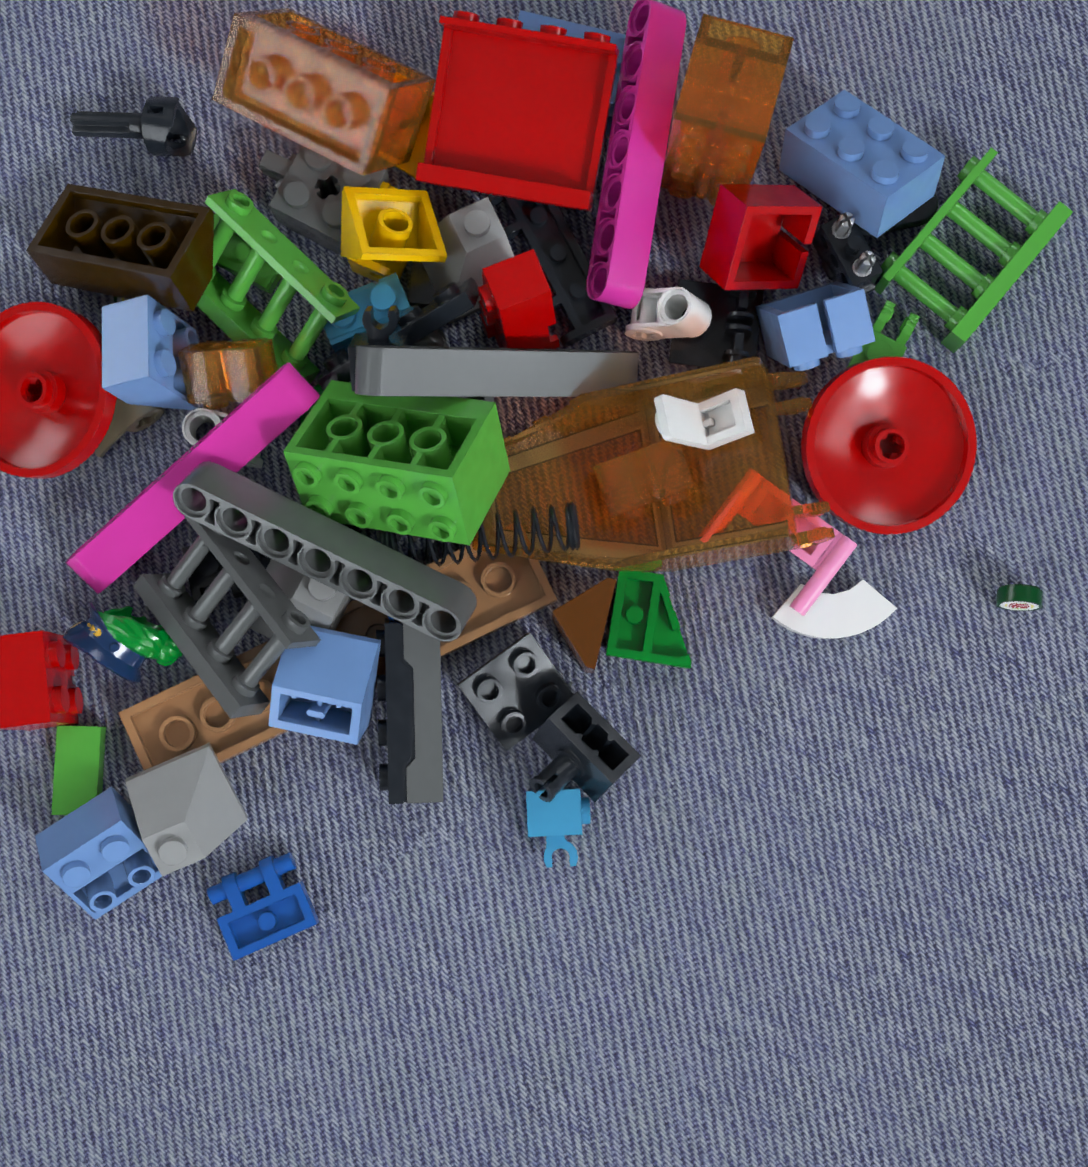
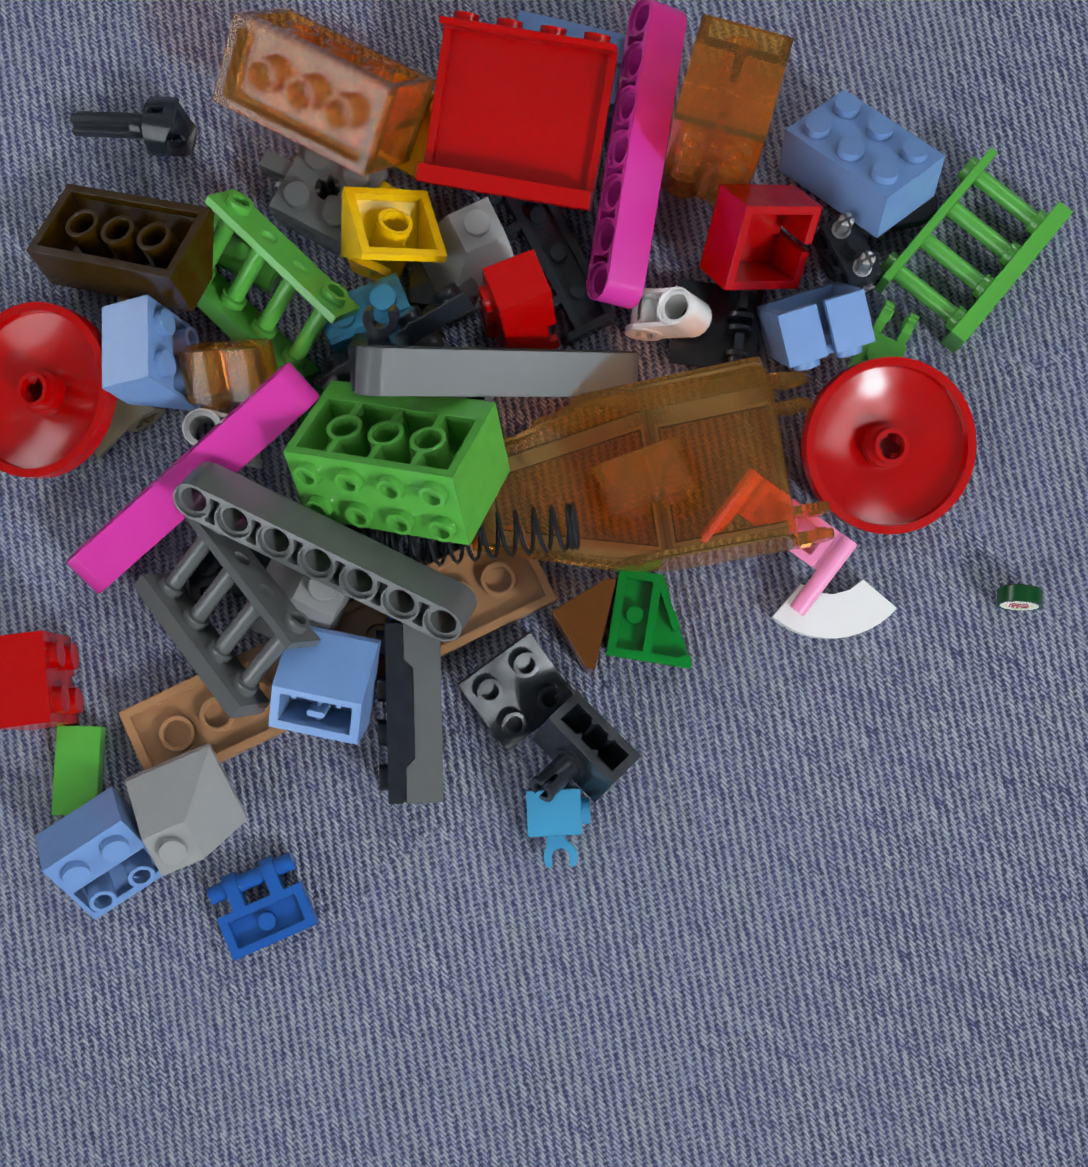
(122, 641): piece -> none
(704, 423): white bracket -> none

